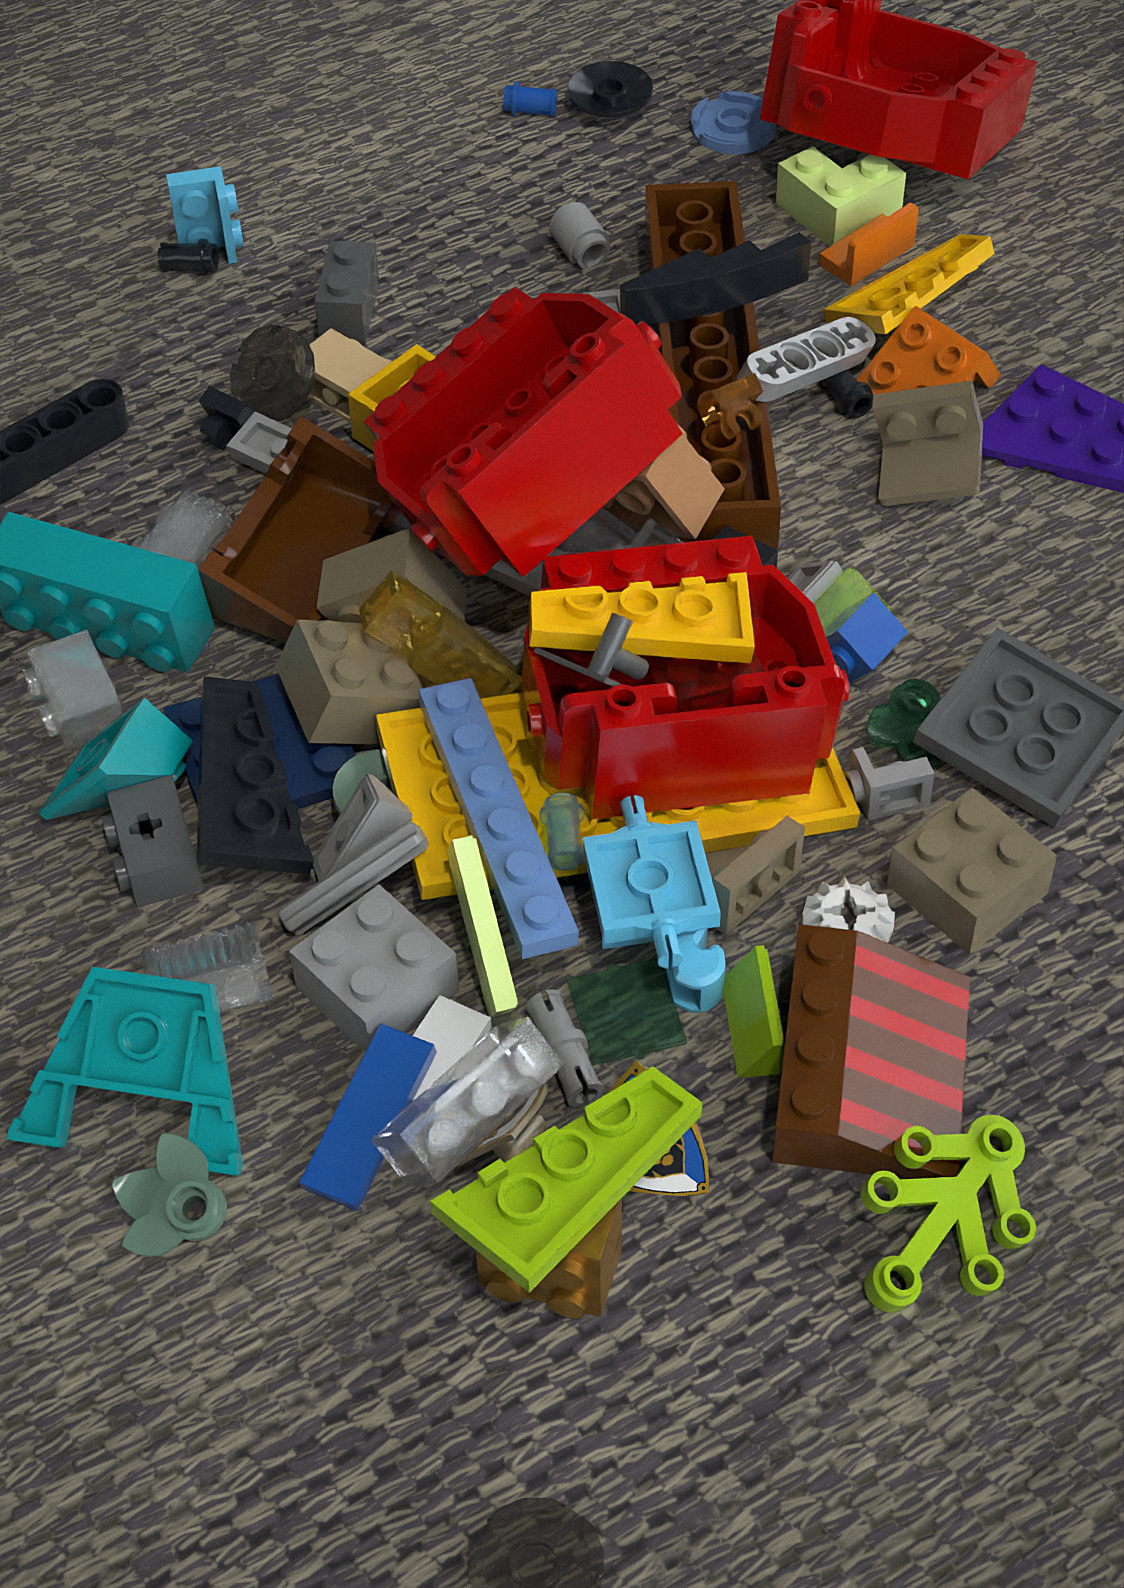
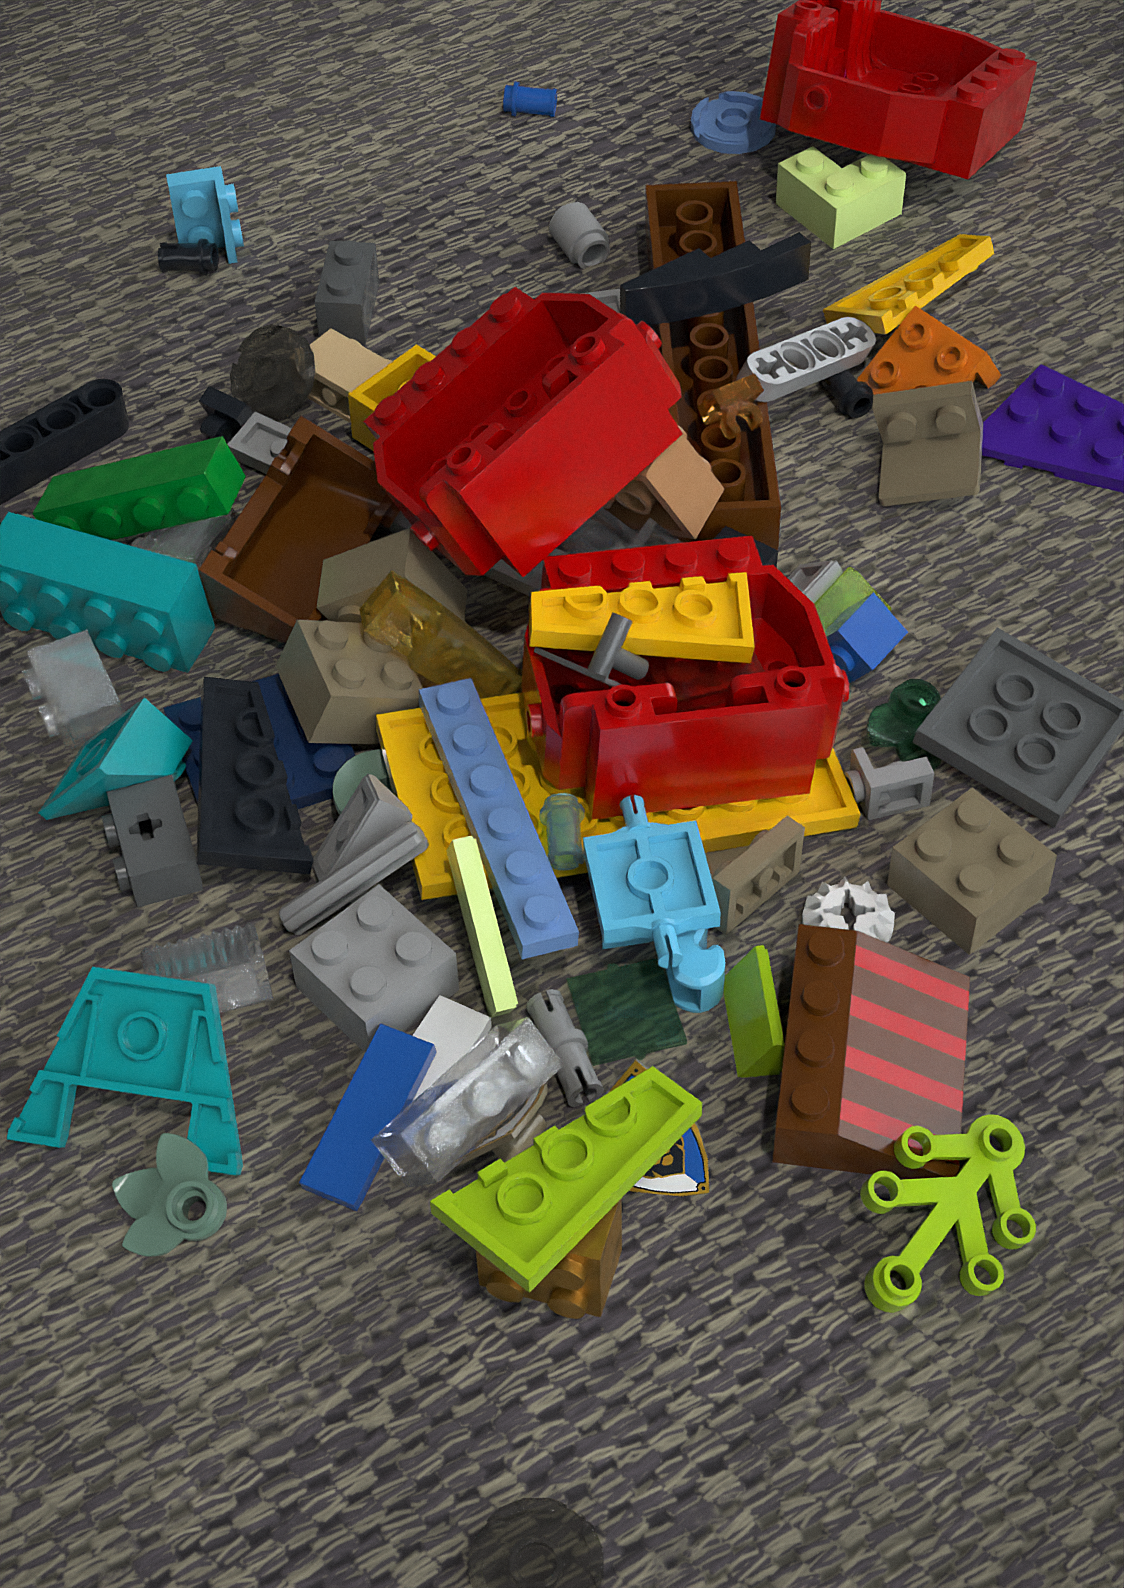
(145, 491): none -> green brick
(610, 89): black dish -> none
(871, 245): orange panel -> none

